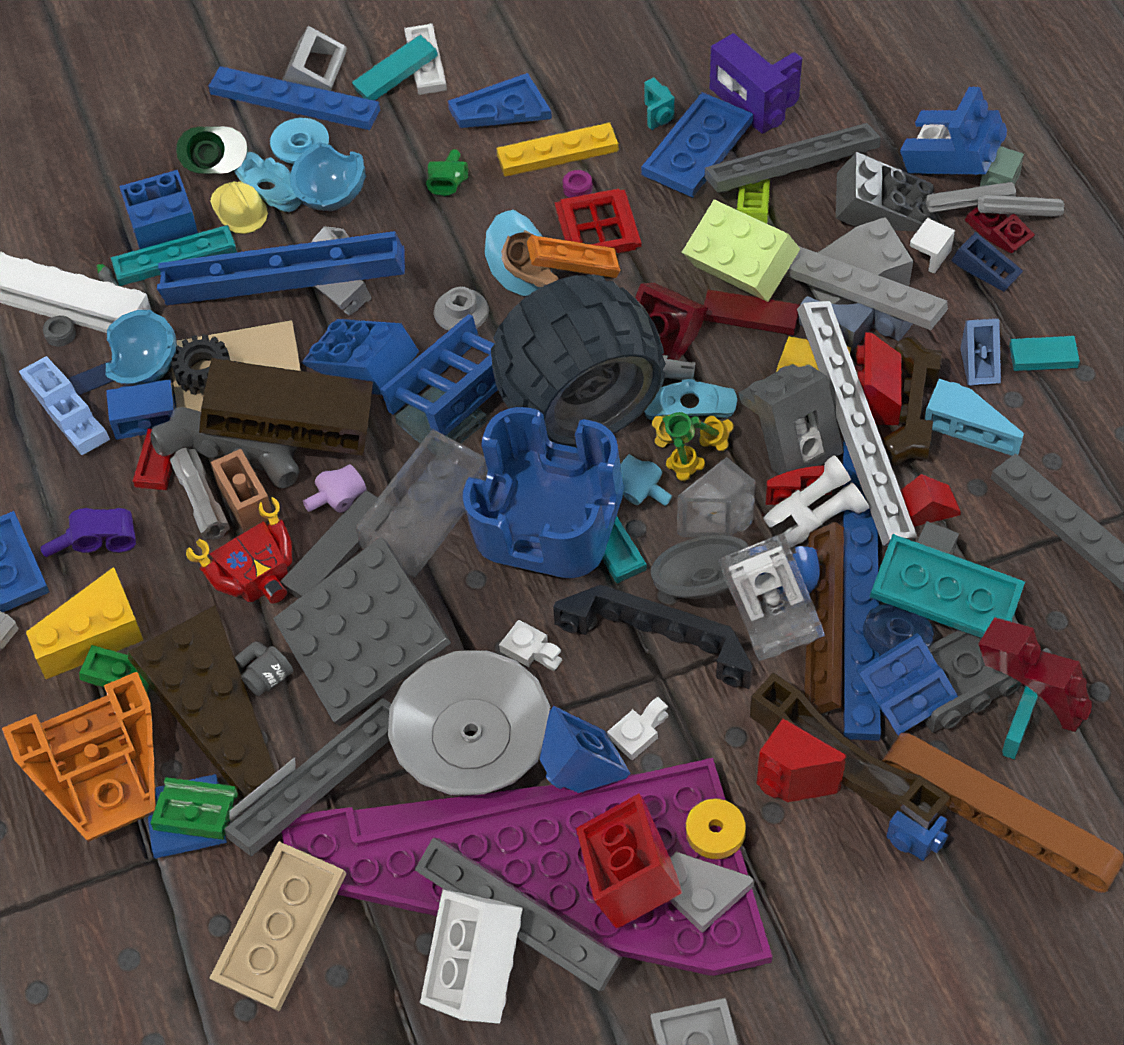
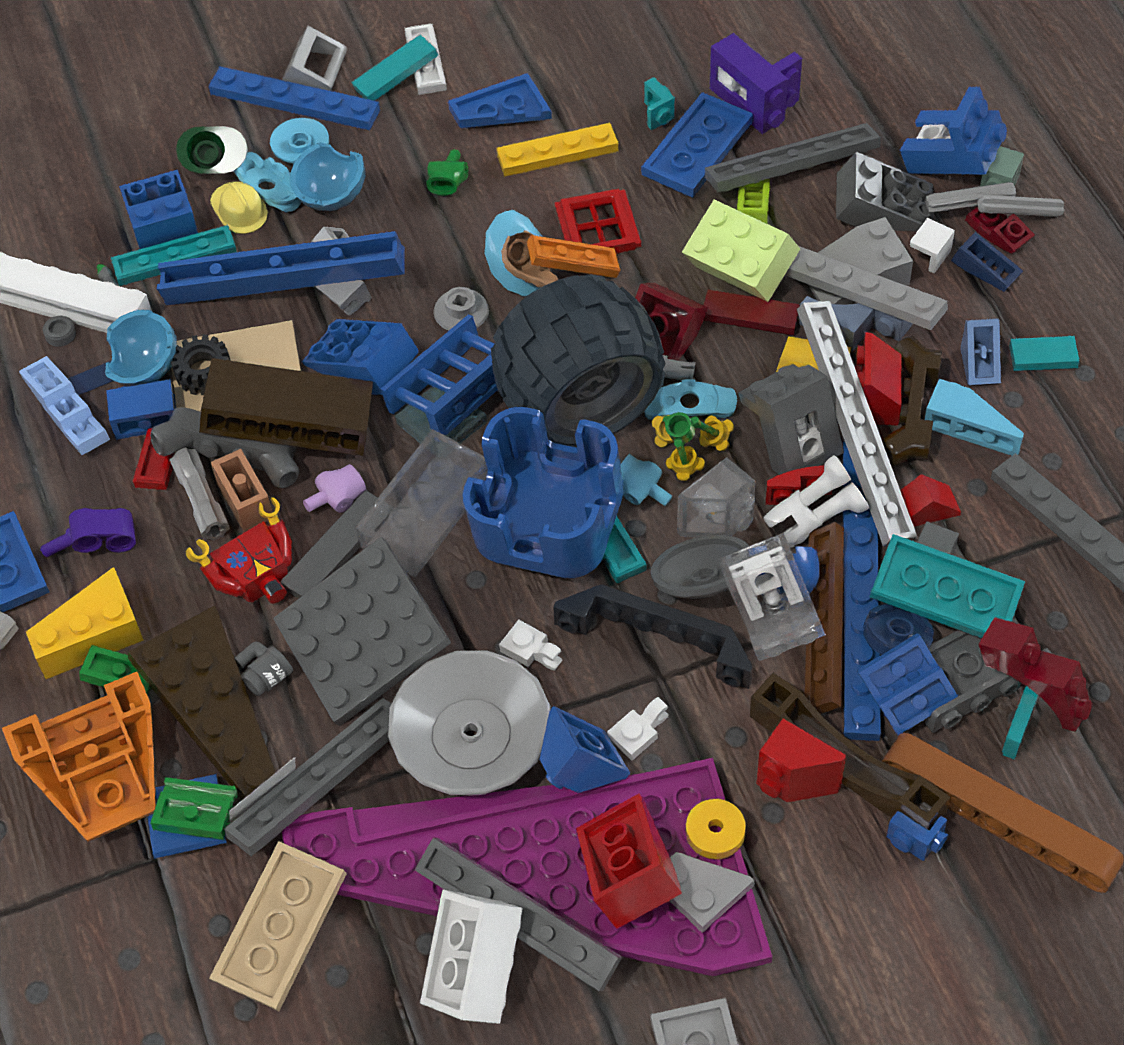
(577, 183): magenta tile -> none

